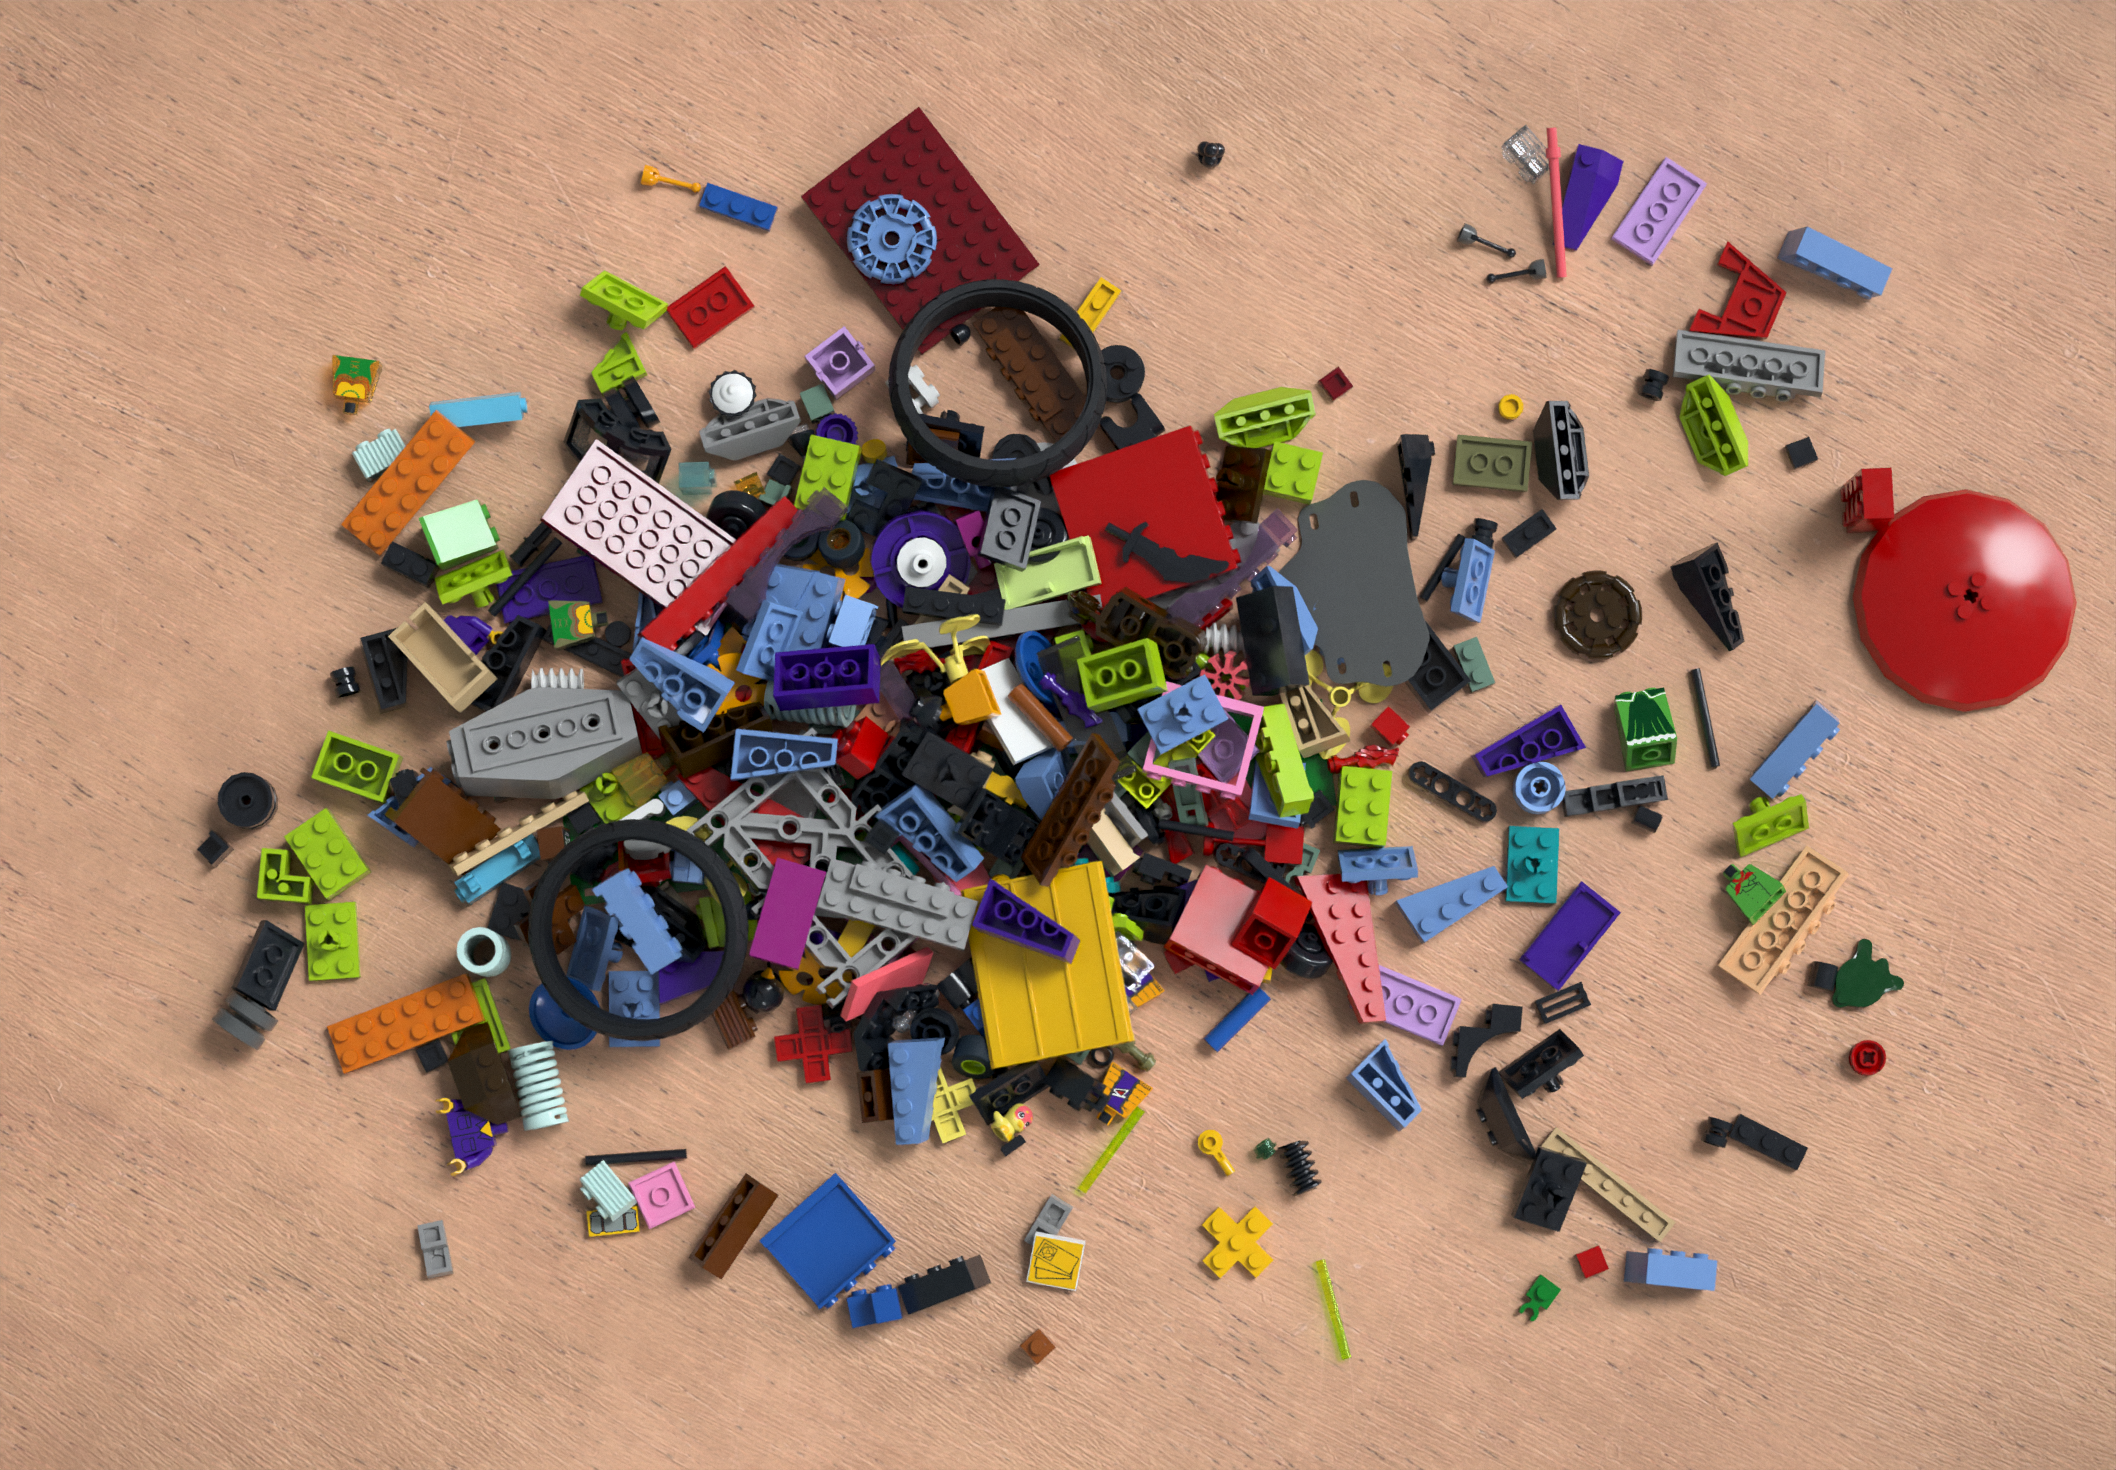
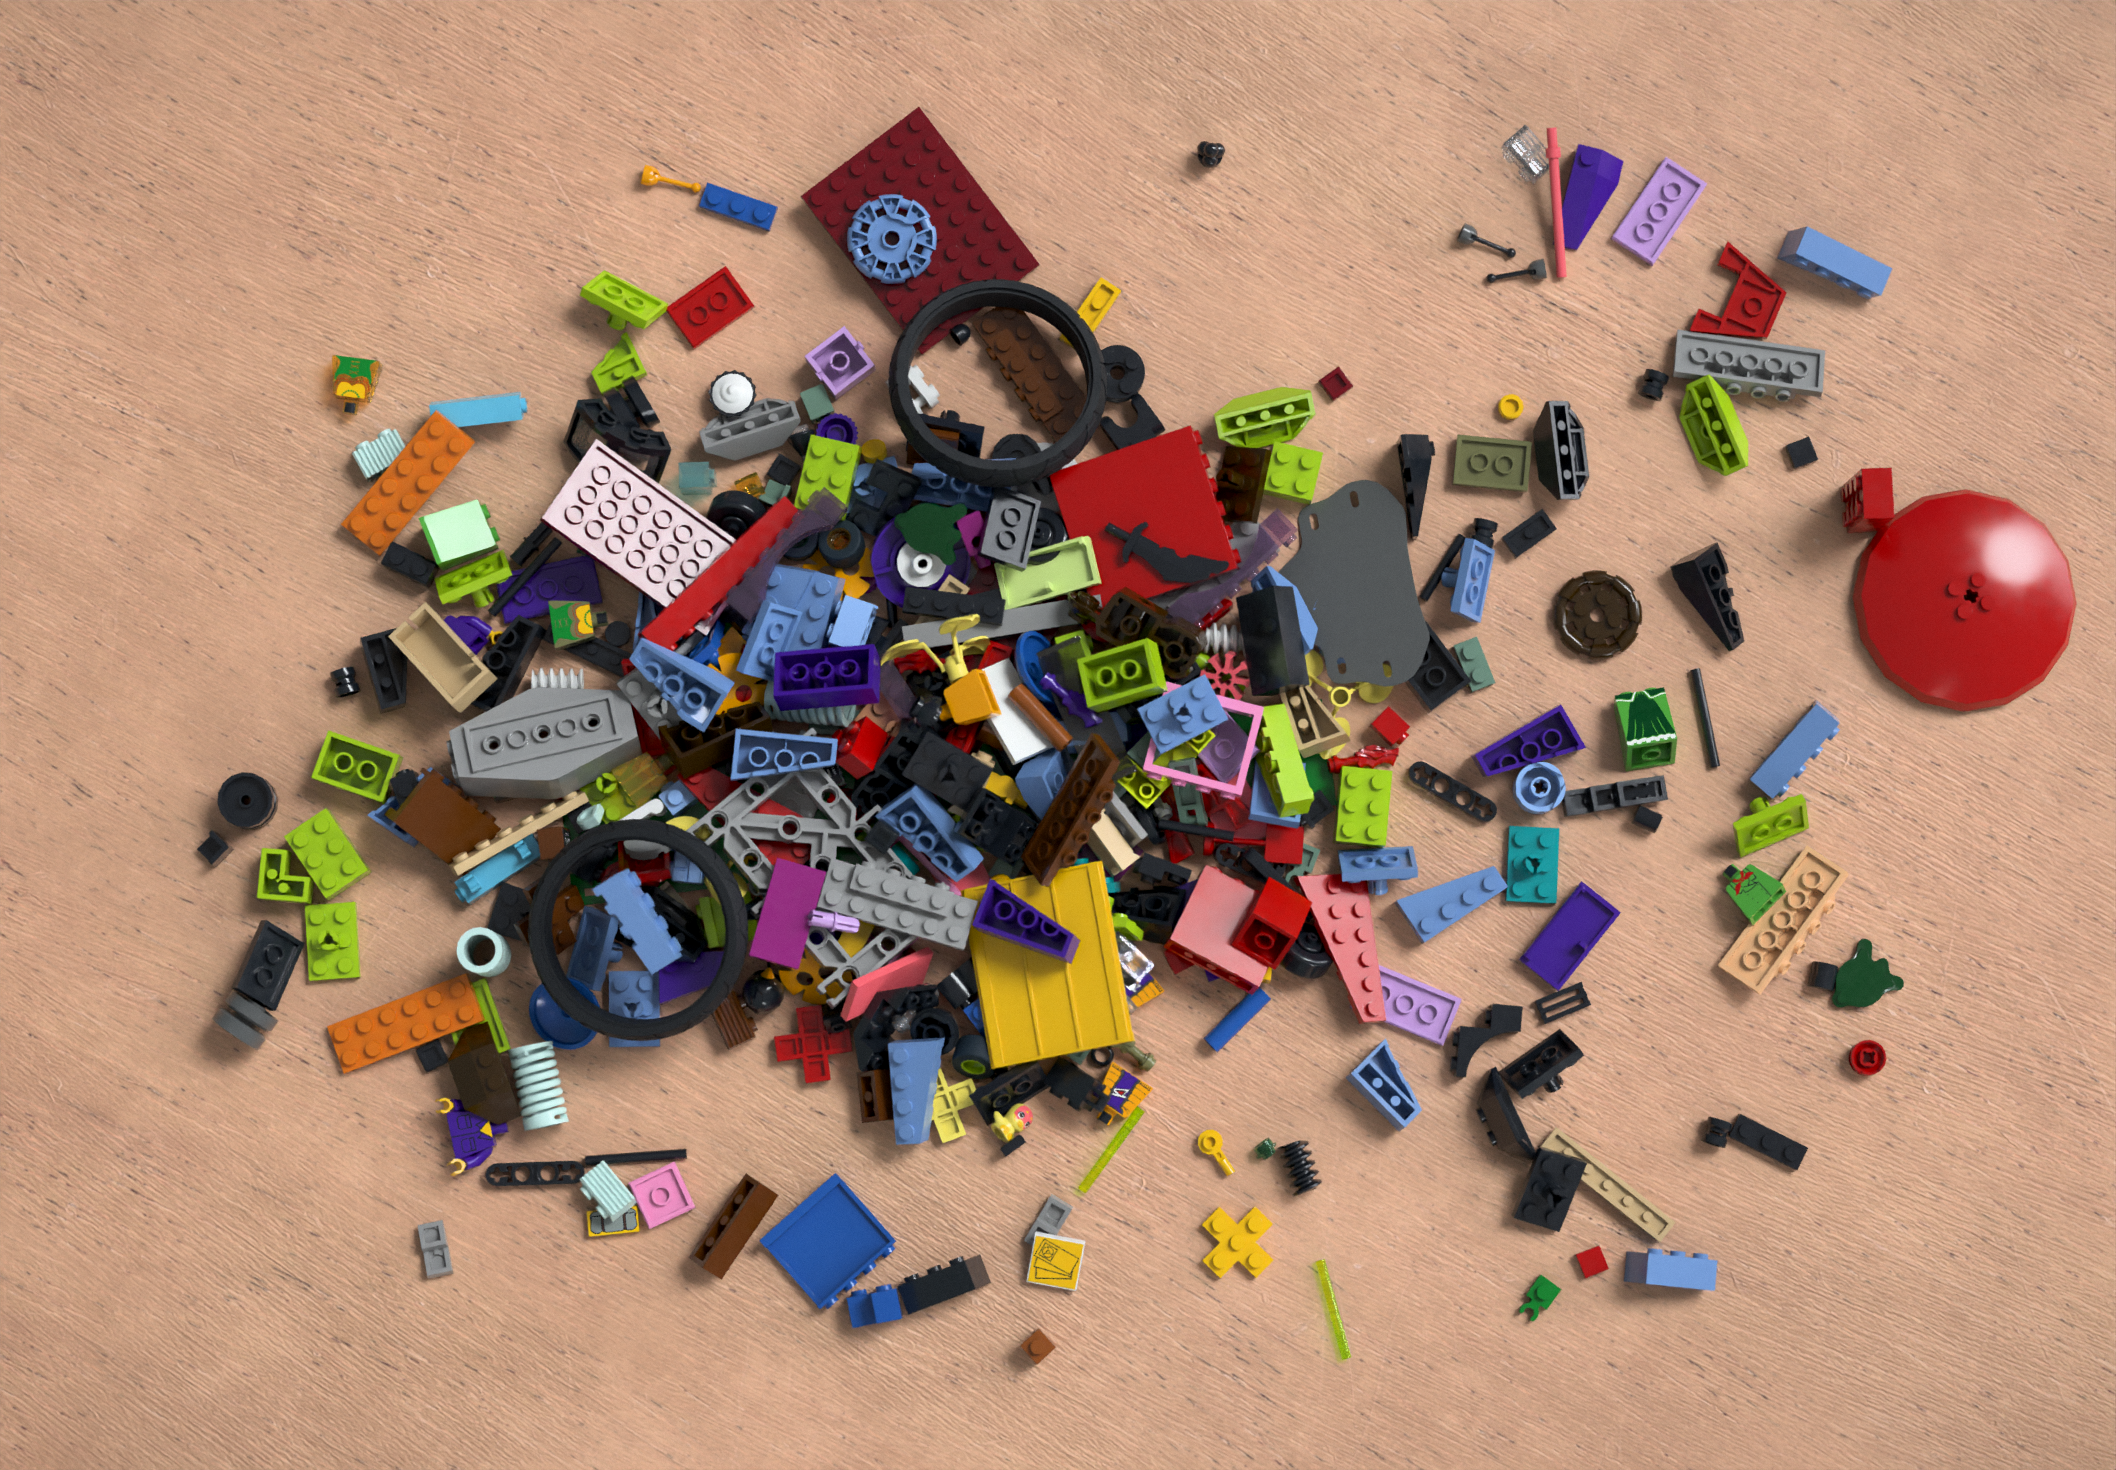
(535, 1173): none -> black beam
(590, 817): none -> light aqua tile
(833, 921): none -> lavender axle
(931, 529): none -> dark green tile

